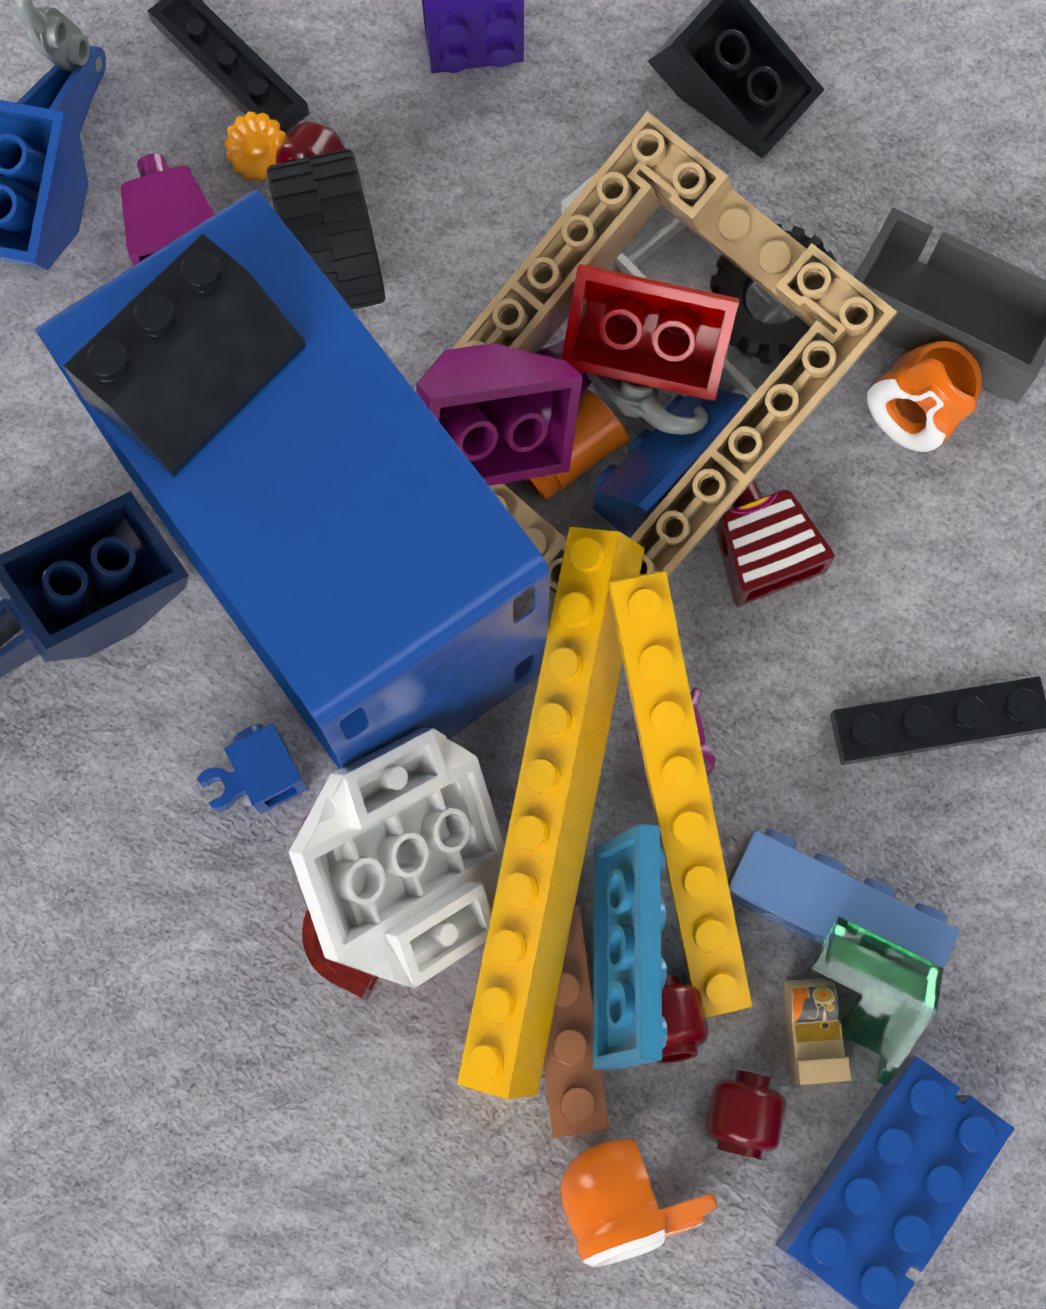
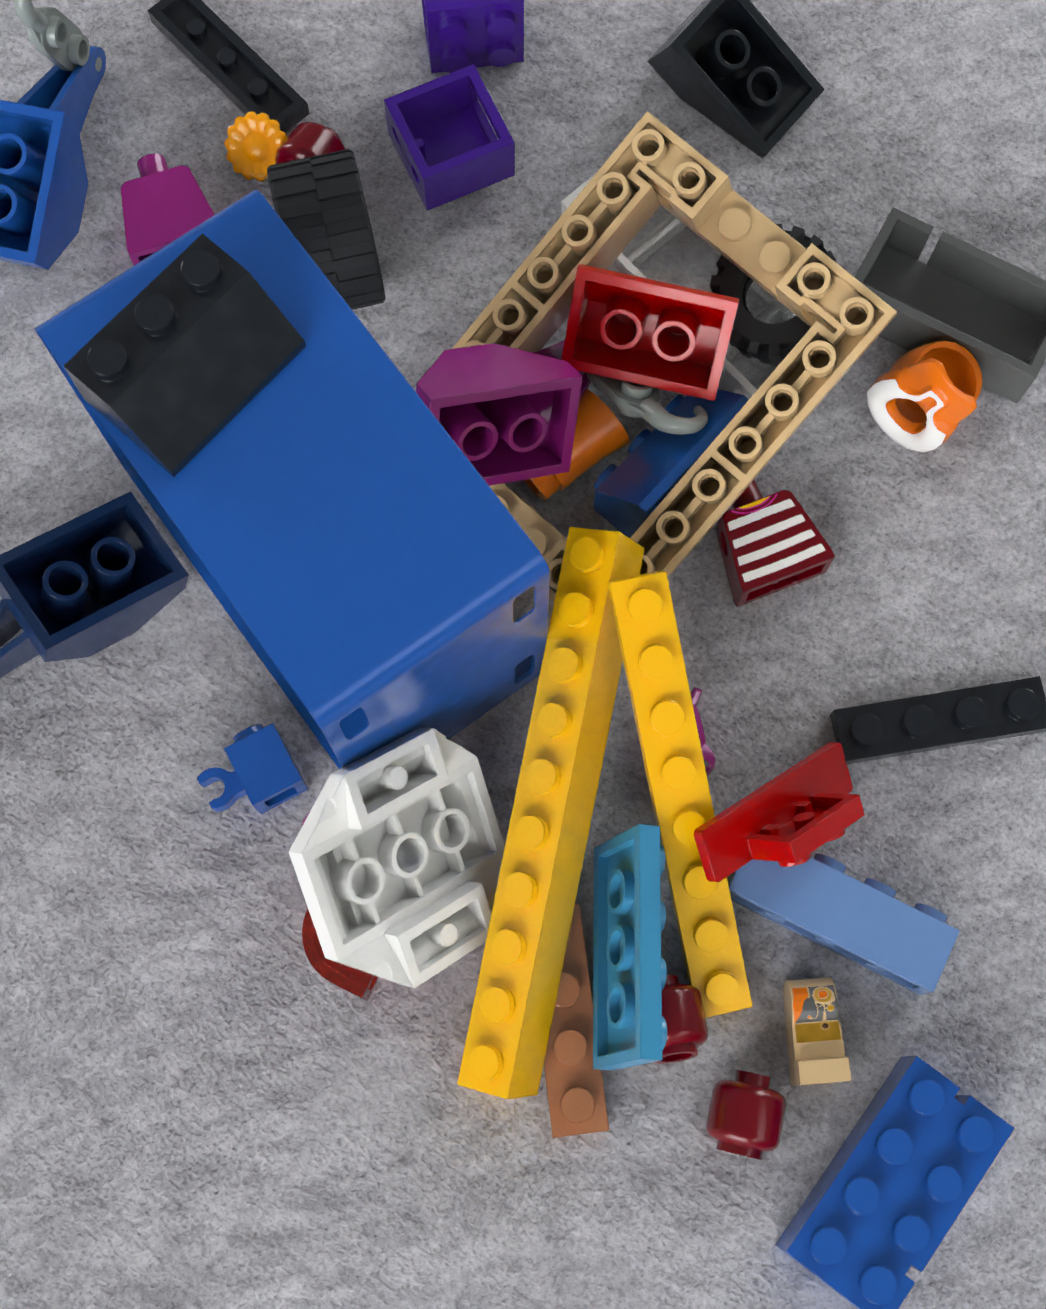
(448, 137): none -> dark purple piece
(614, 1206): orange piece -> none
(783, 817): none -> red bracket
(894, 988): clear green panel -> none

